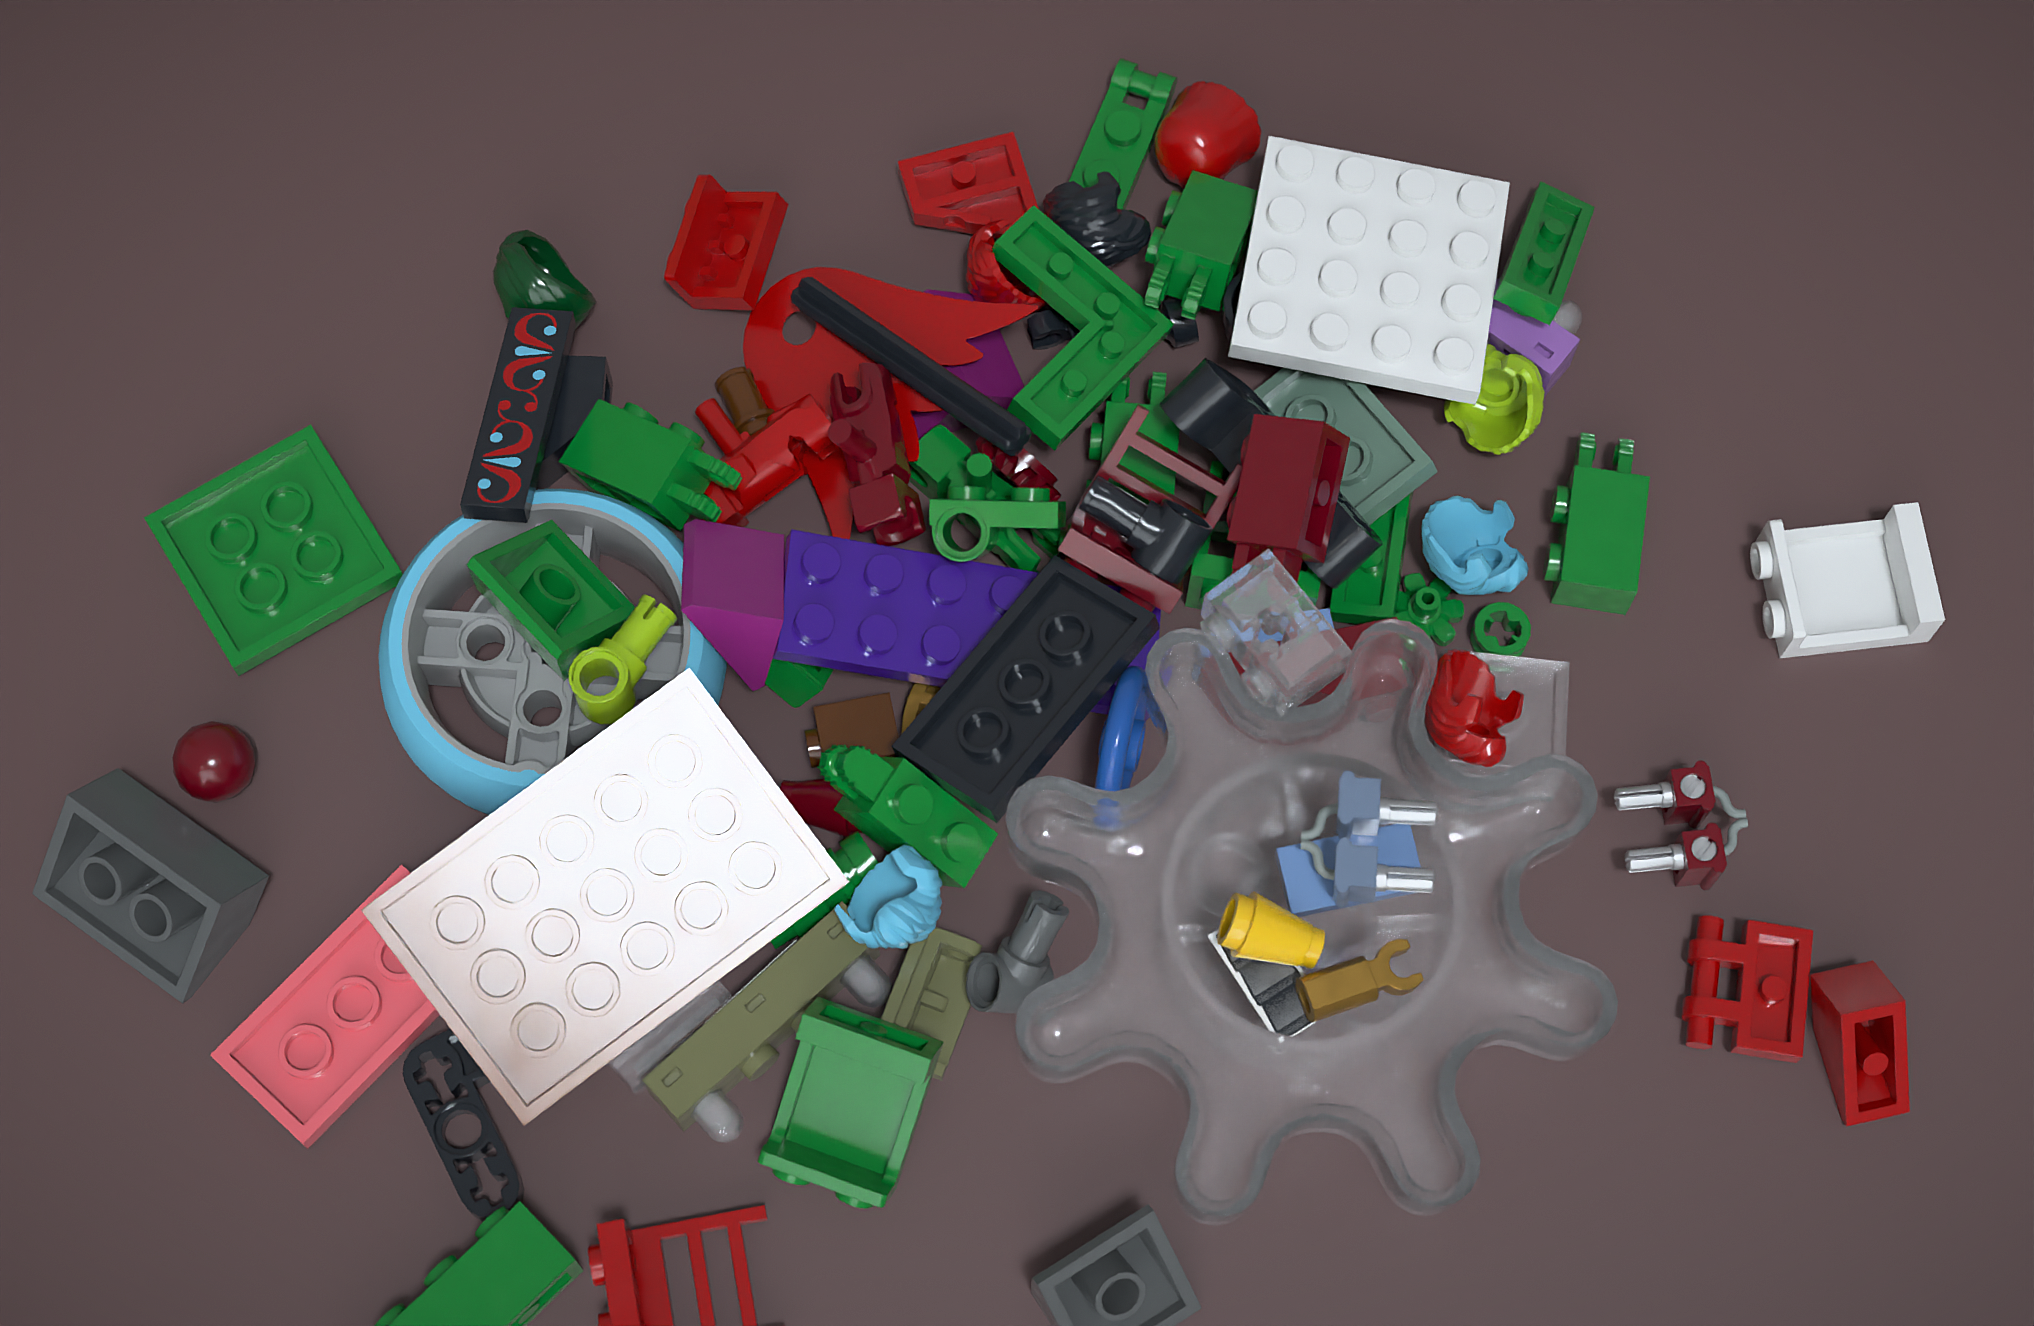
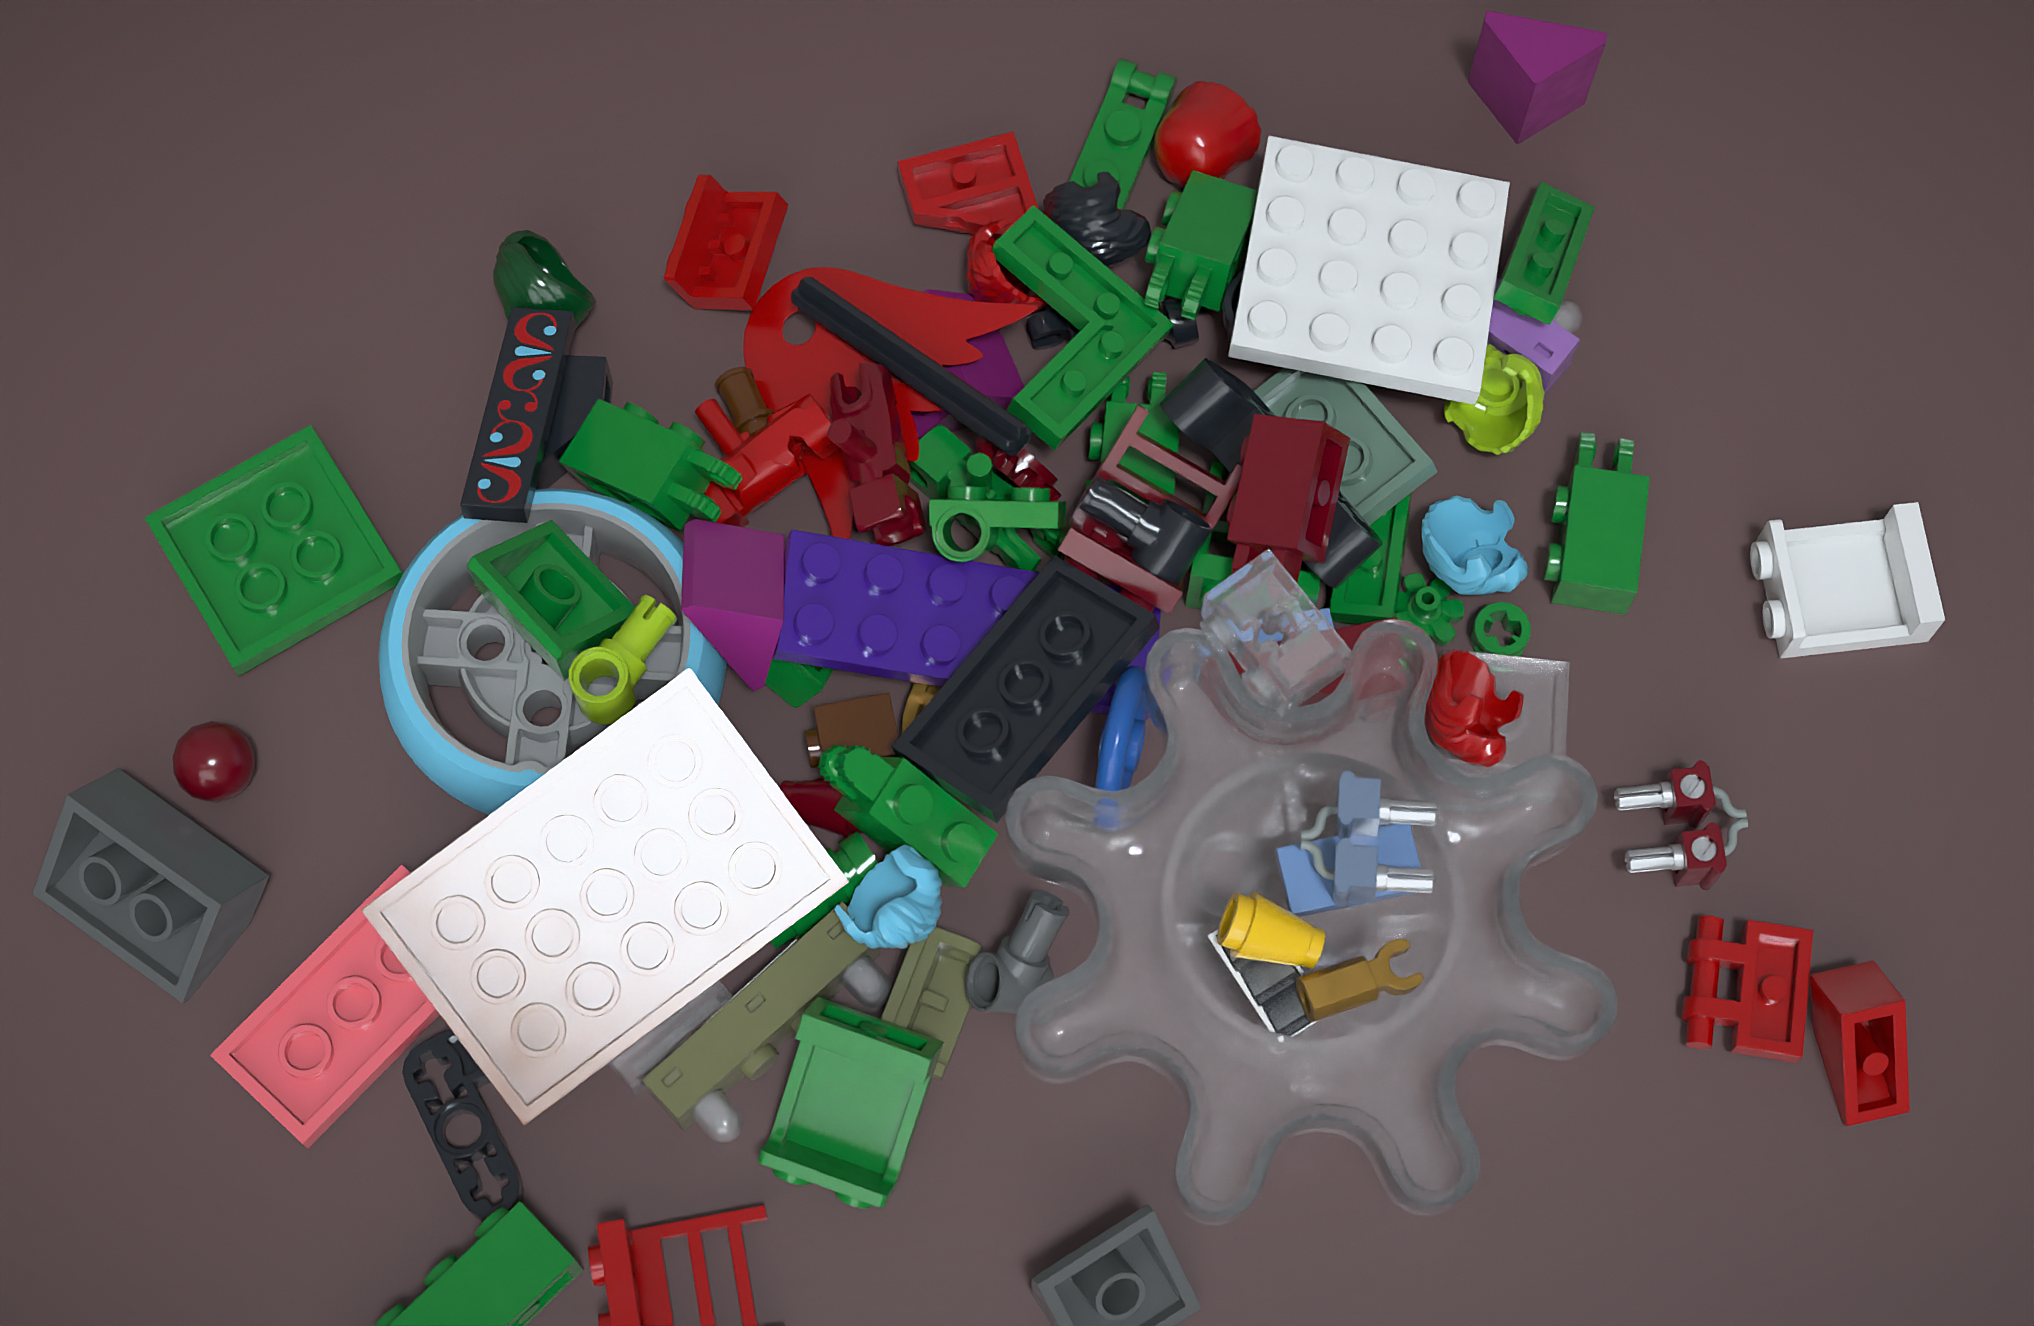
(1533, 70): none -> magenta slope

